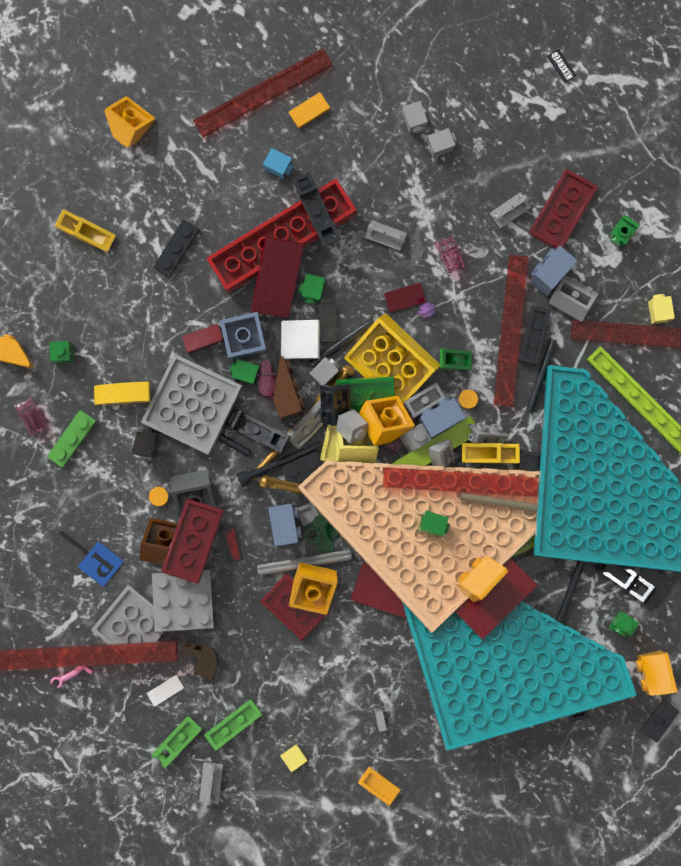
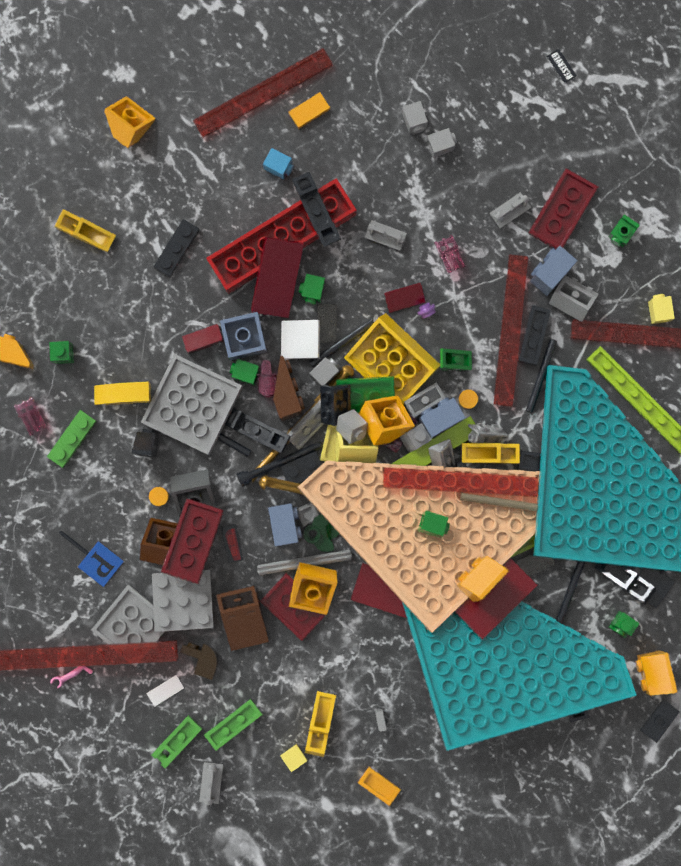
(242, 618): none -> reddish brown slope
(320, 724): none -> yellow slope

